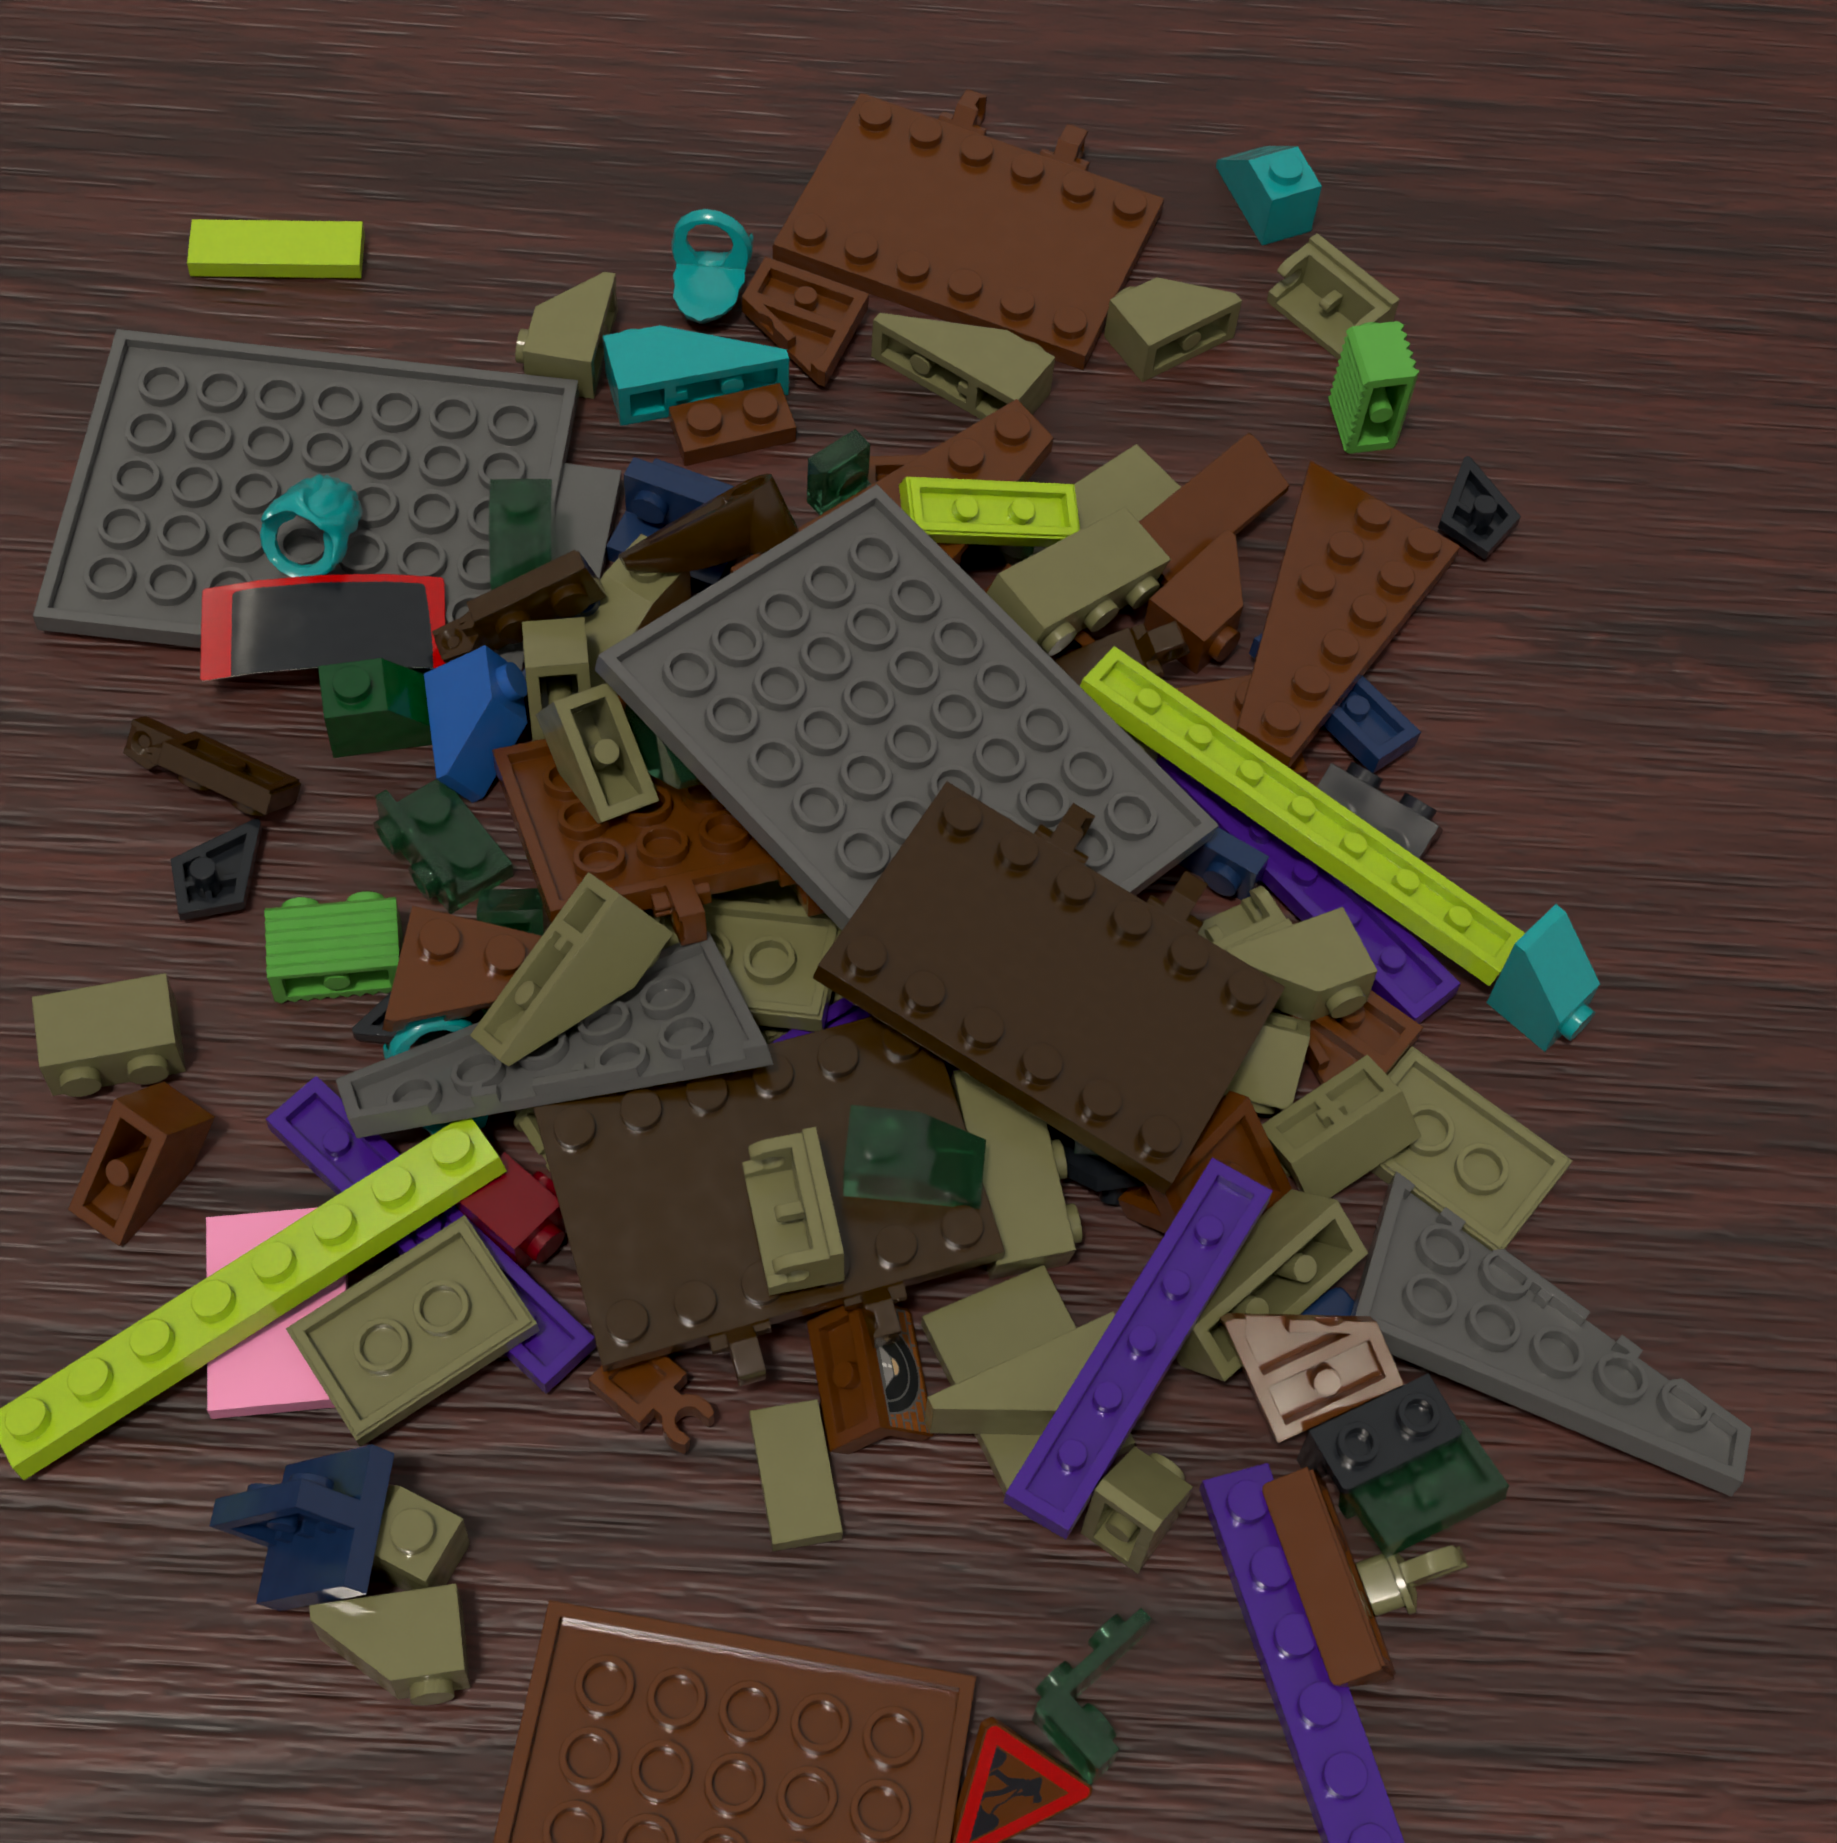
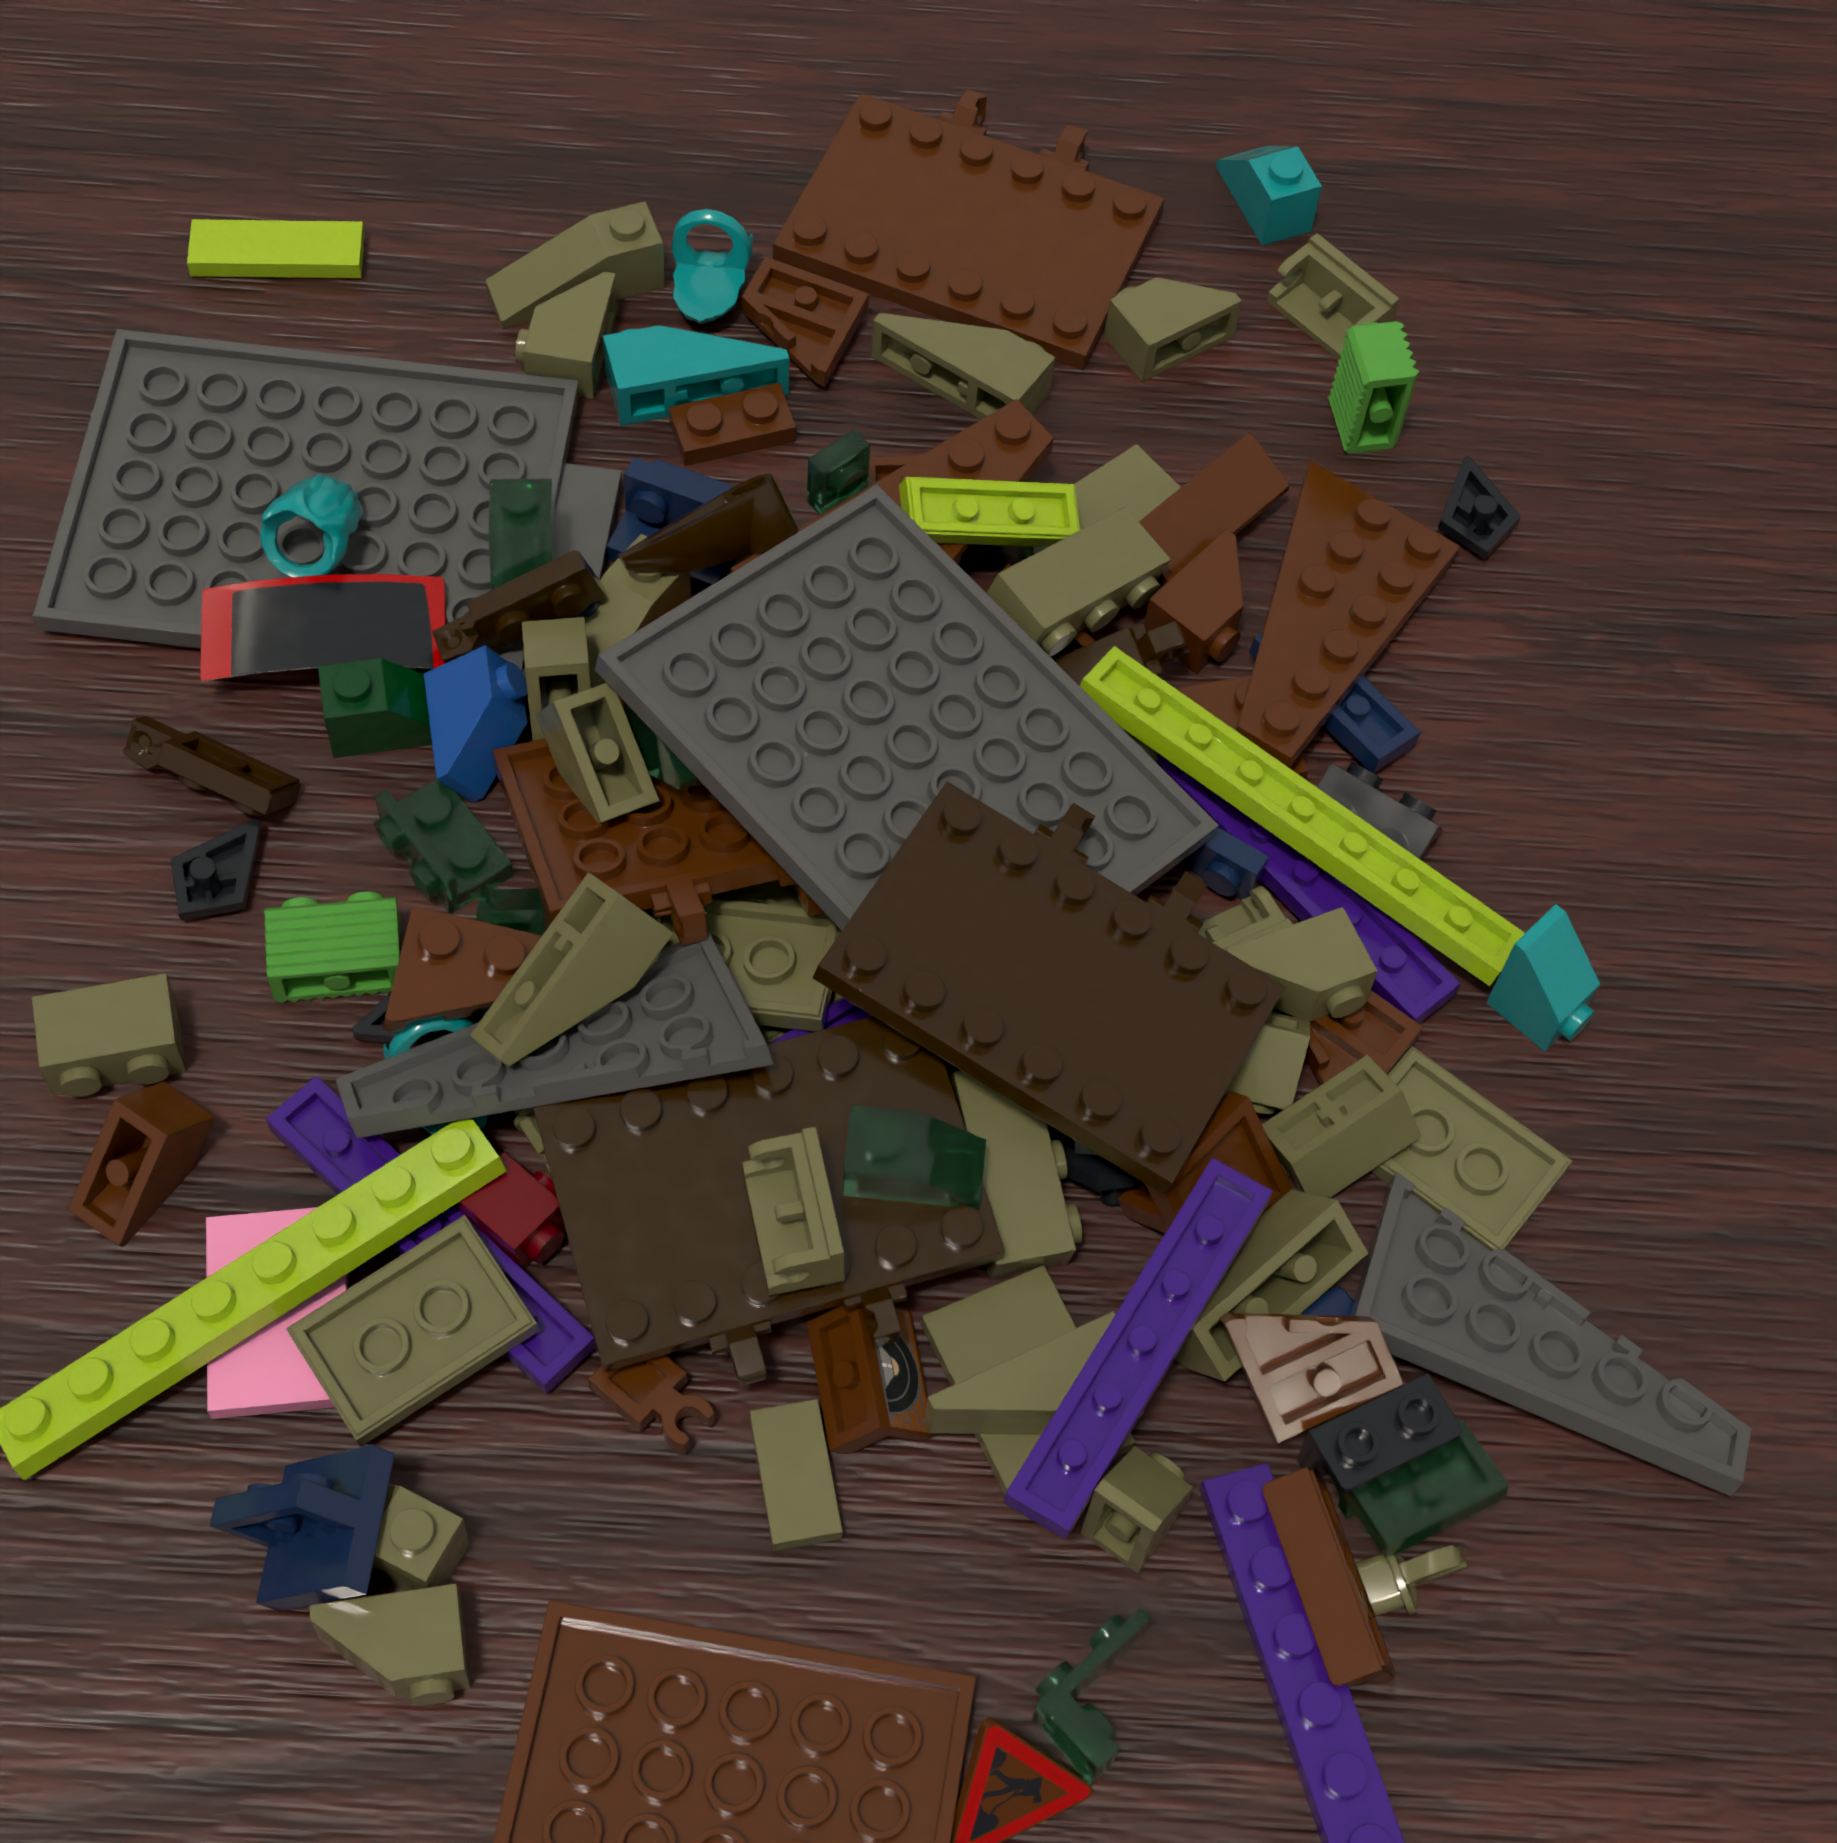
(607, 241): none -> olive slope

